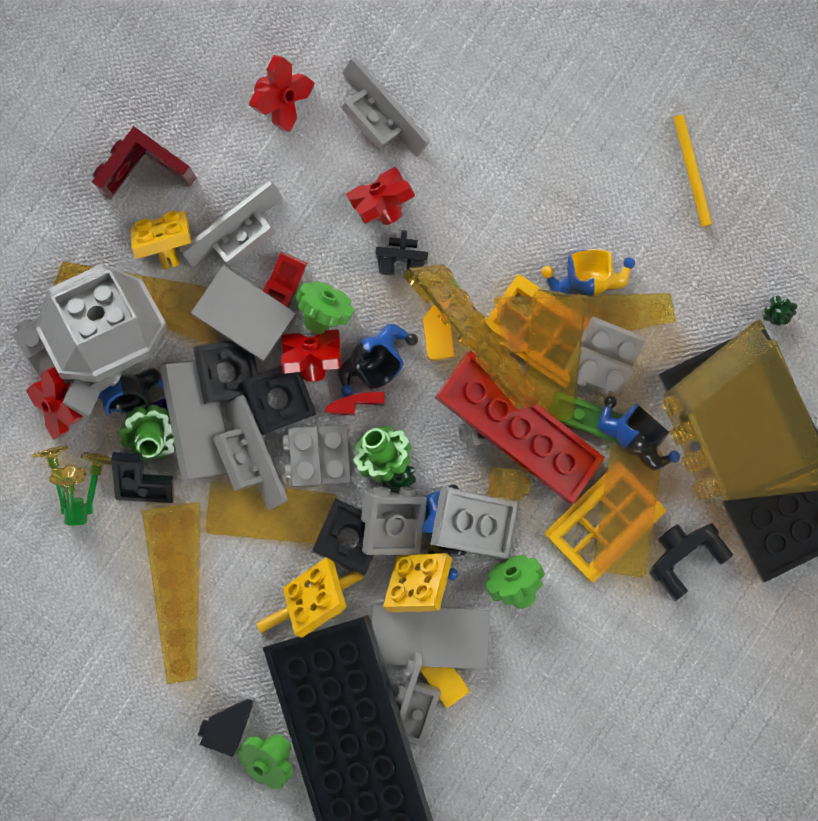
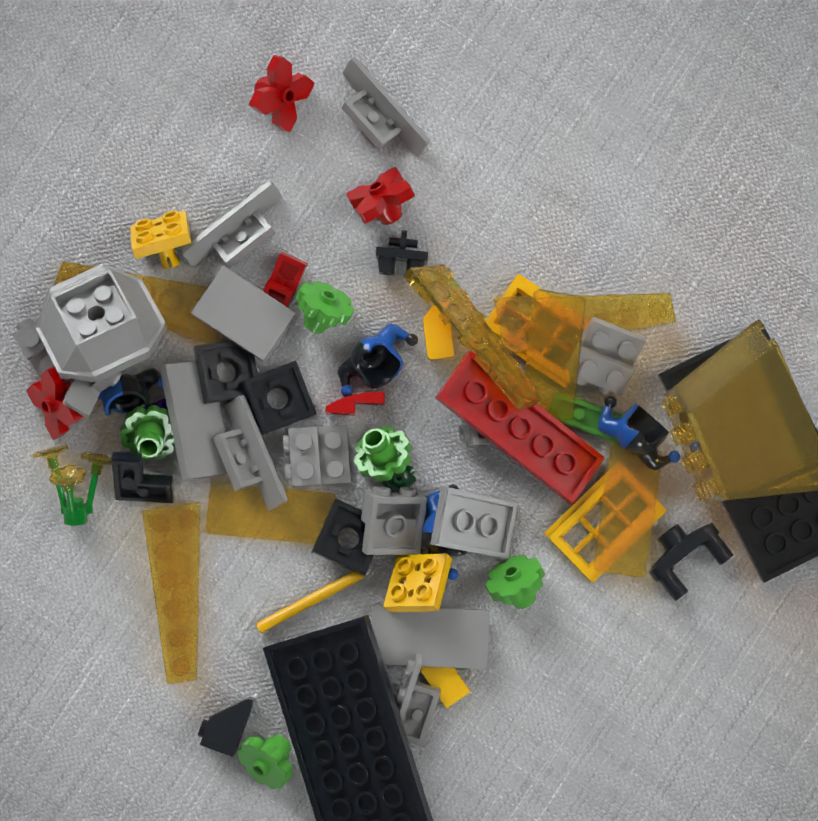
(128, 153): dark red bracket -> none
(311, 354): red plant -> none
(317, 603): yellow plate -> none
(508, 483): clear yellow brick -> none
(589, 273): yellow piece -> none
(692, 171): yellow bar -> none
(780, 311): dark green plant -> none

